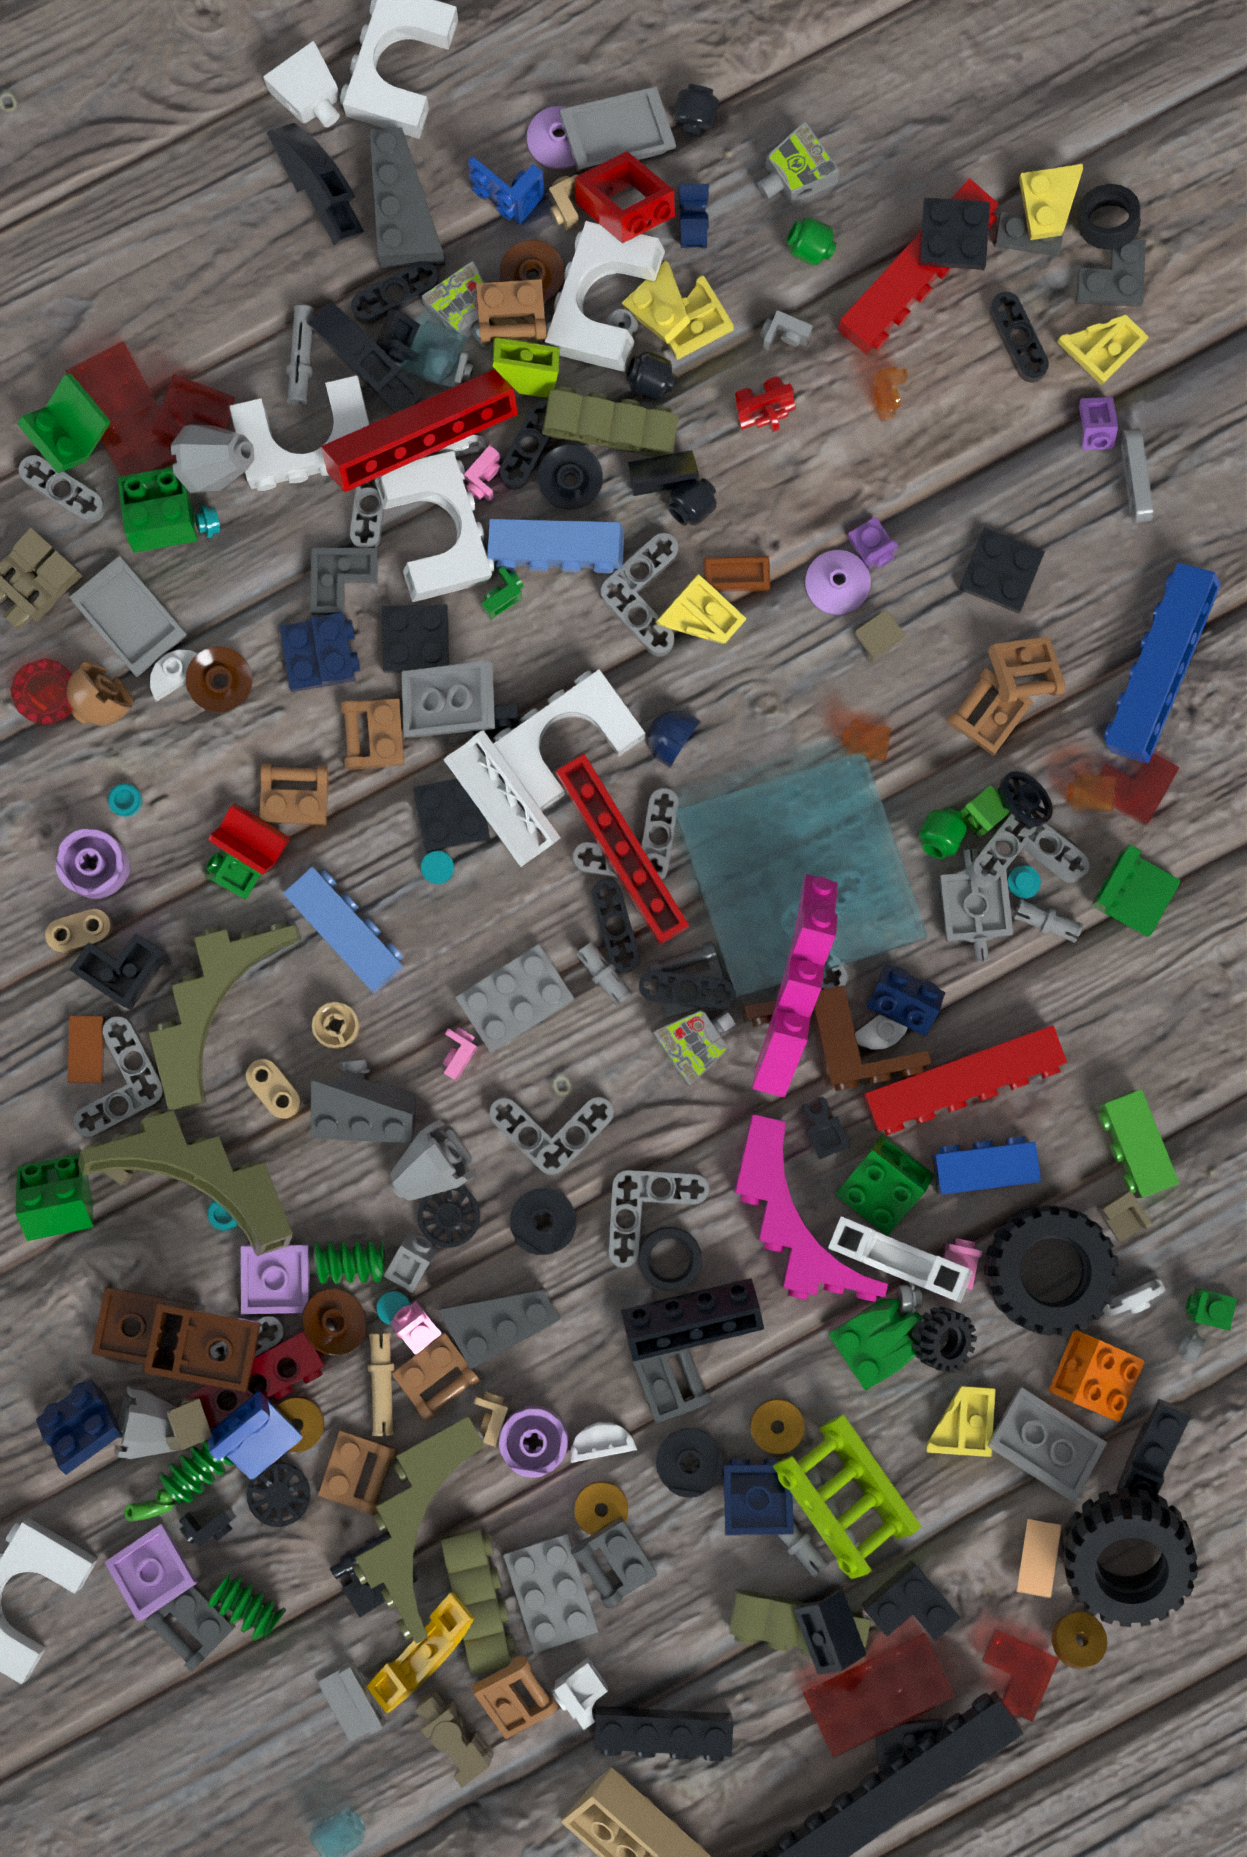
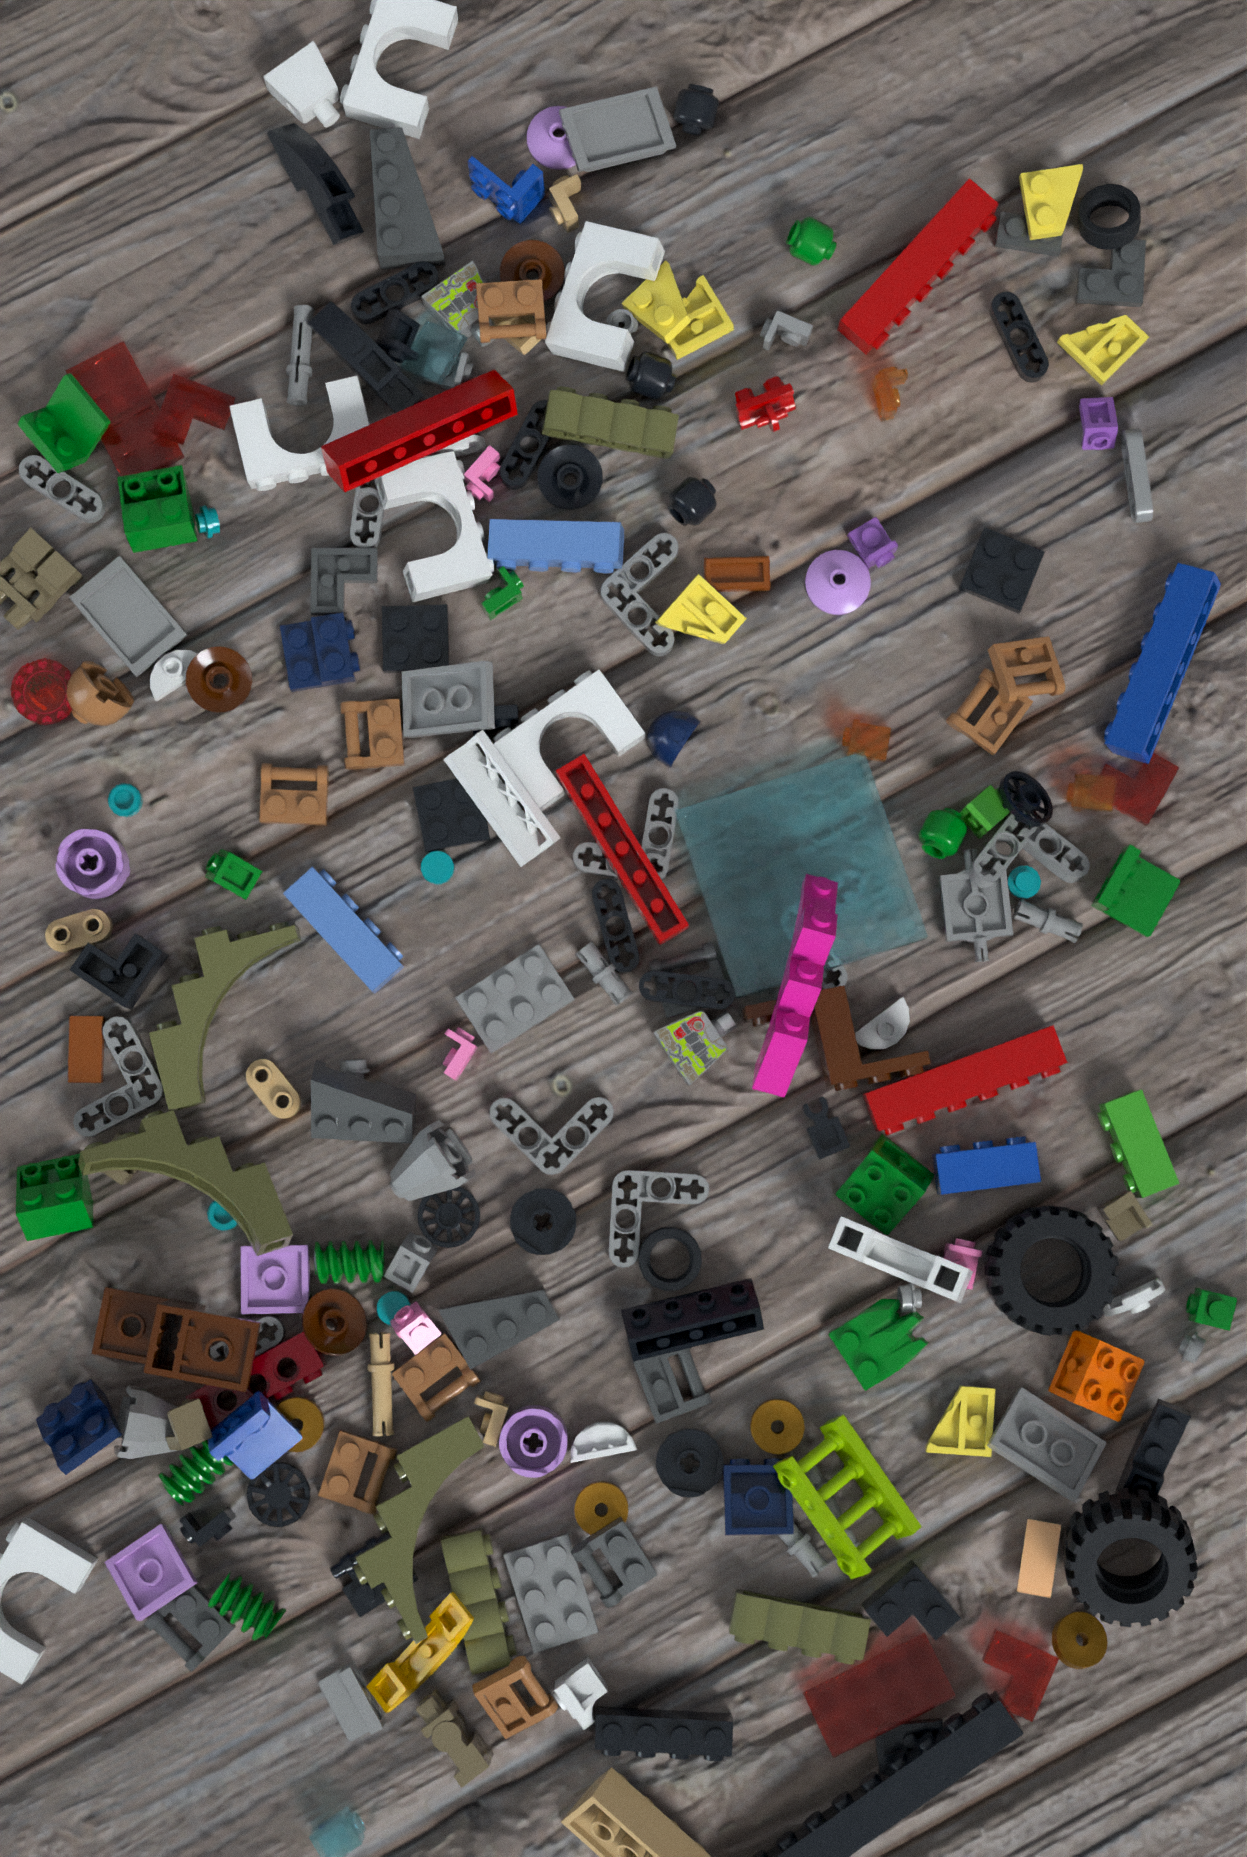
(148, 1509): bright green arm -> none
(210, 457): light grey cone -> none
(249, 839): red panel -> none
(331, 1012): tan wheel -> none
(527, 366): lime slope -> none
(614, 176): red window -> none
(662, 472): black panel -> none
(693, 215): dark blue leg -> none
(798, 167): torso -> none
(808, 1263): dark pink arch -> none
(830, 1633): black panel -> none
(880, 635): dark tan panel -> none
(906, 999): dark blue bracket -> none
(930, 1334): black tyre -> none
(954, 233): black plate -> none

